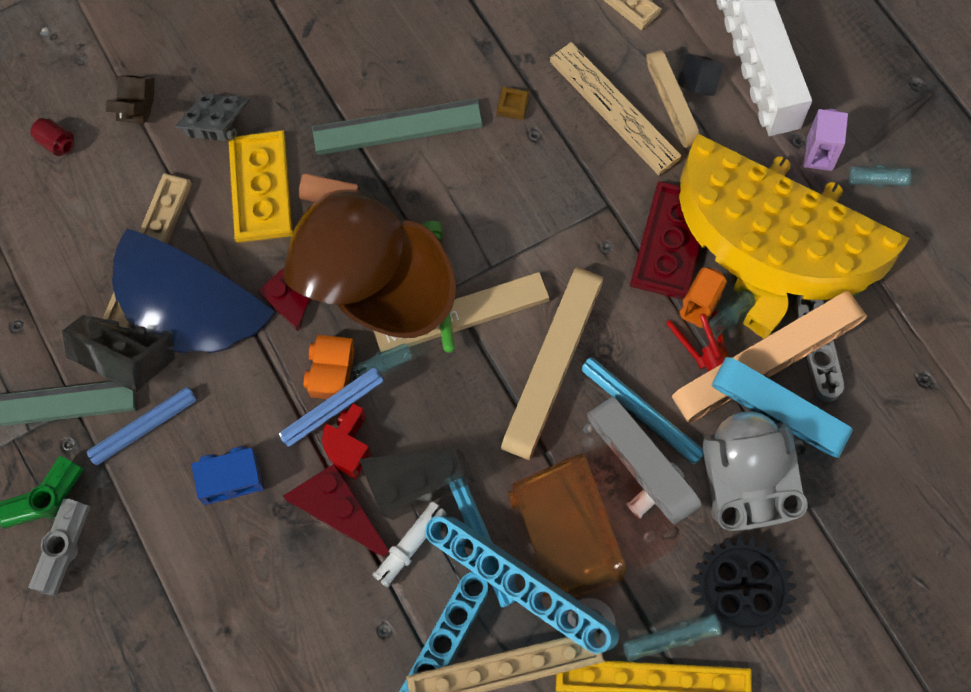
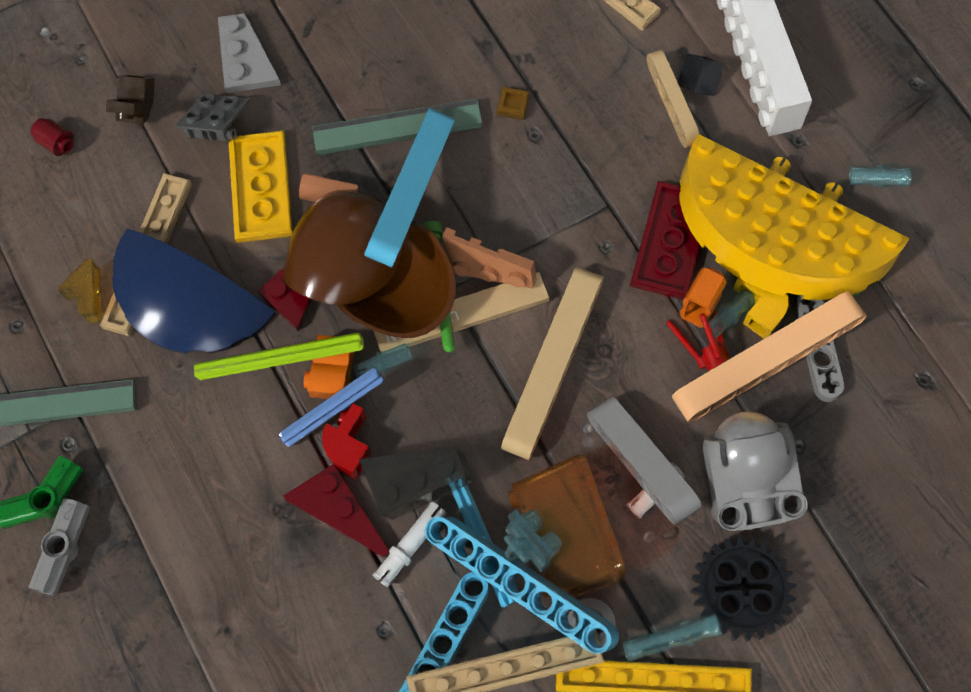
(85, 286): none -> clear yellow slope
(118, 352): clear smoke wedge -> none
(141, 426): medium blue axle -> none
(227, 475): blue brick -> none
(243, 56): none -> light grey wing
(279, 356): none -> lime axle
(409, 188): none -> medium azure beam
(476, 261): none -> nougat wing
(526, 543): none -> clear light blue hips
(615, 108): tan tile -> none
(643, 410): medium azure axle -> none
(783, 406): medium azure beam -> none
(826, 139): lavender brick -> none

